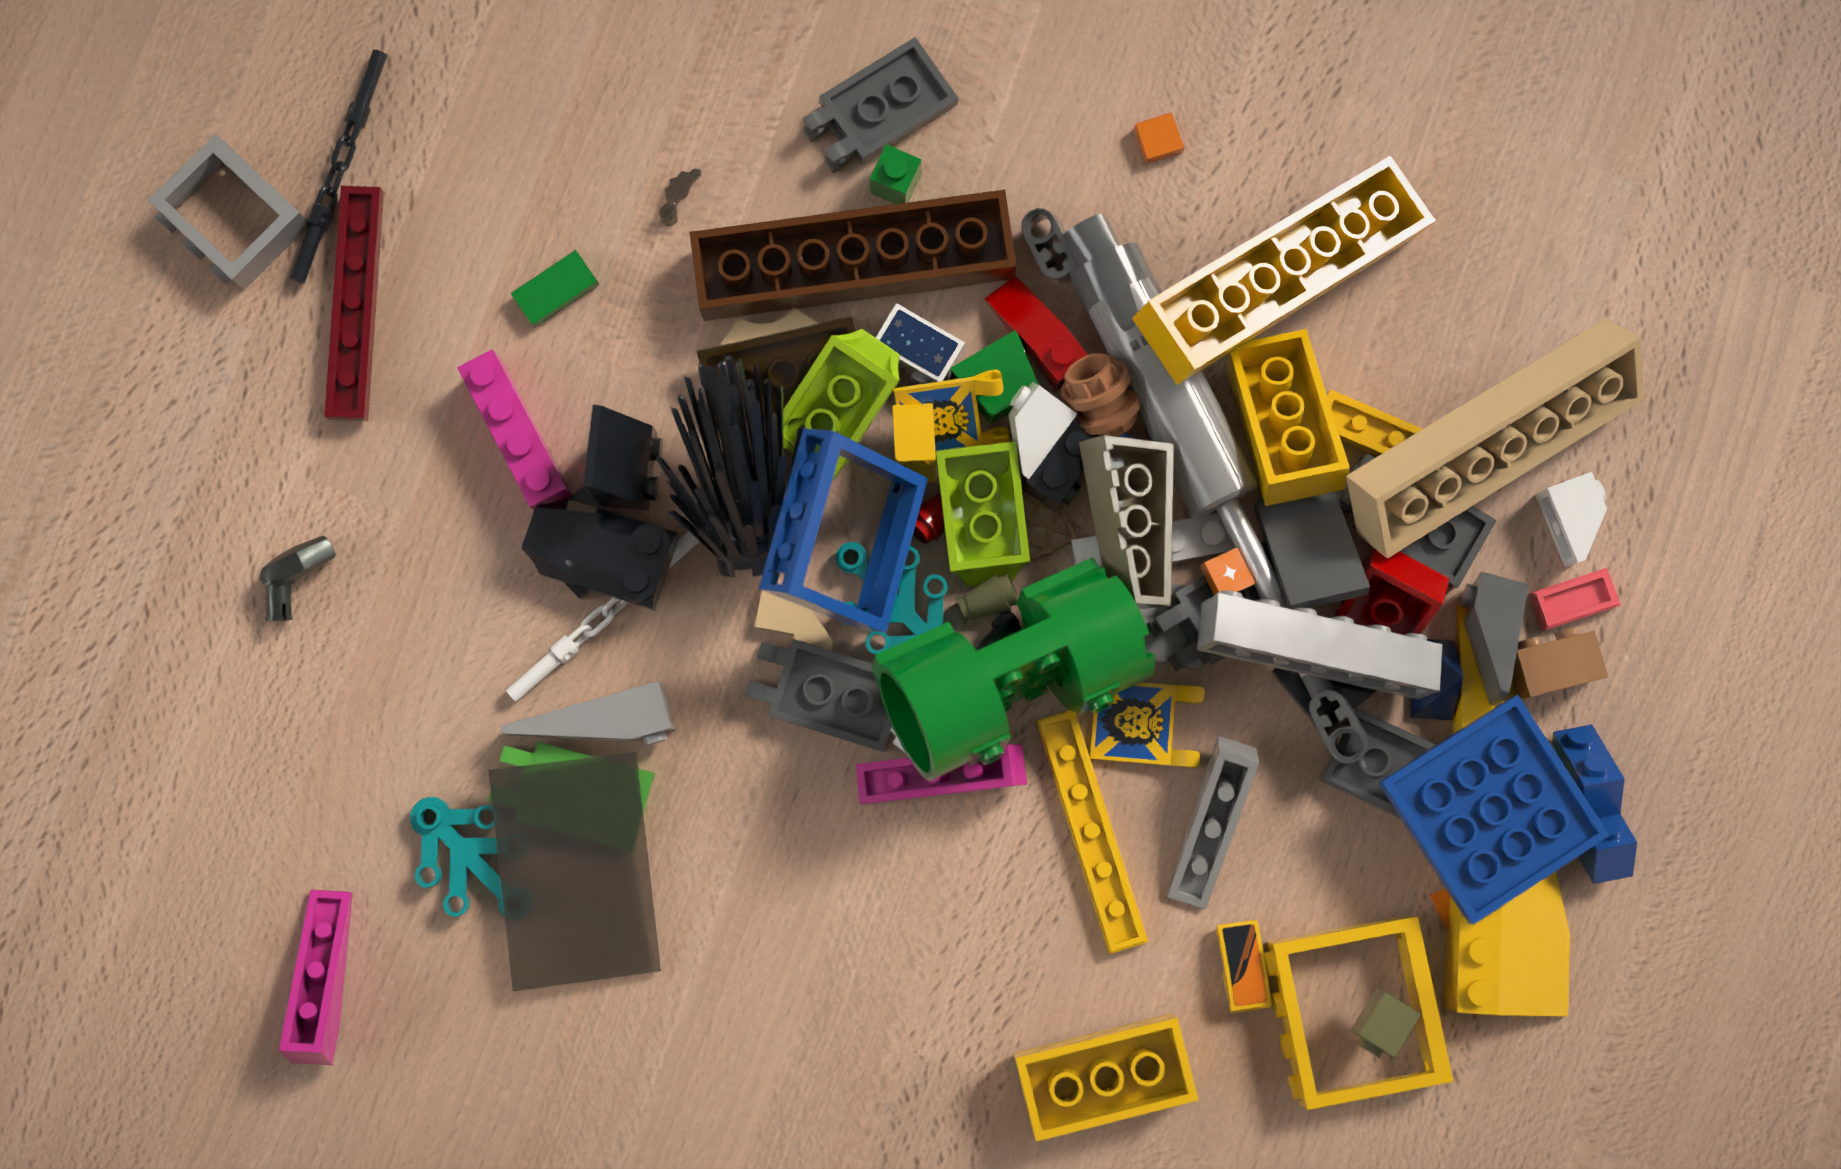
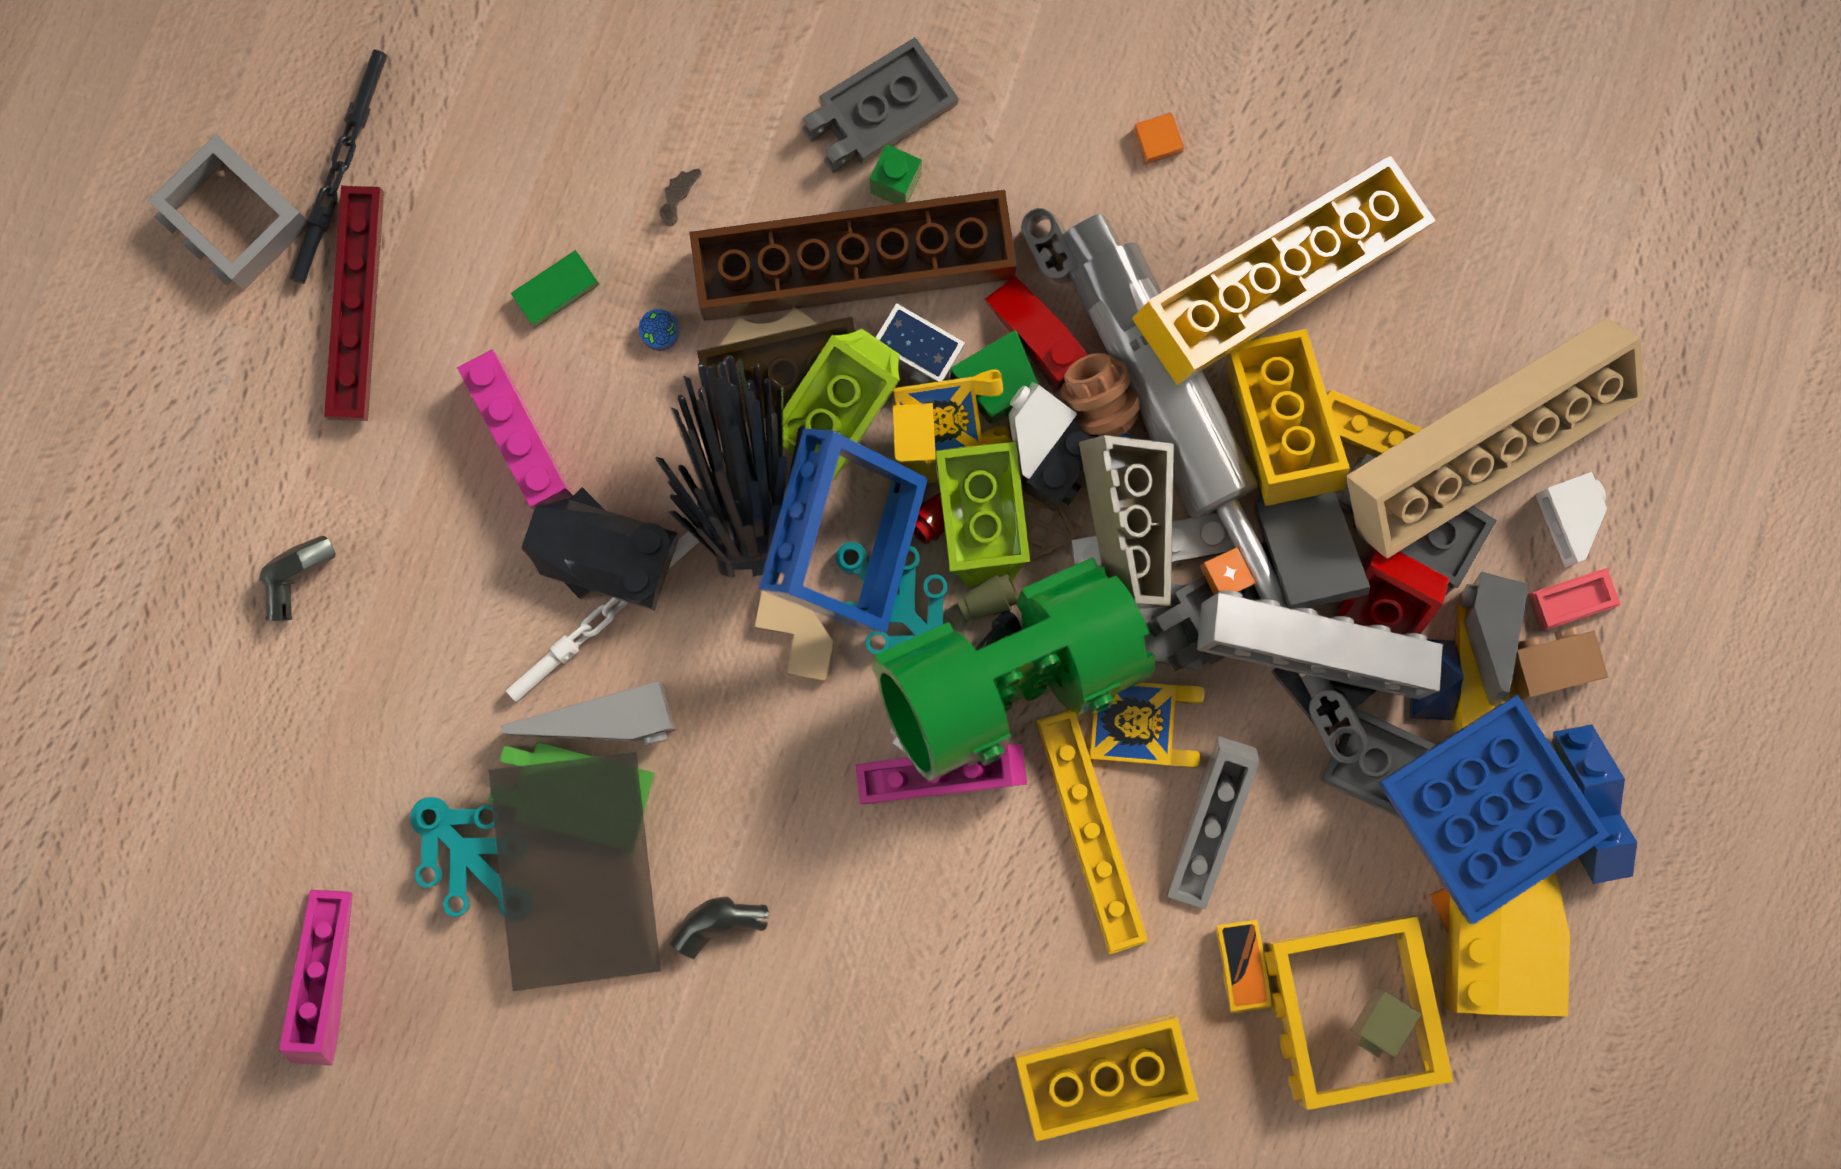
(621, 460): black slope -> none
(658, 329): none -> tile
(716, 919): none -> pearl dark grey arm
(825, 693): dark grey tile -> none

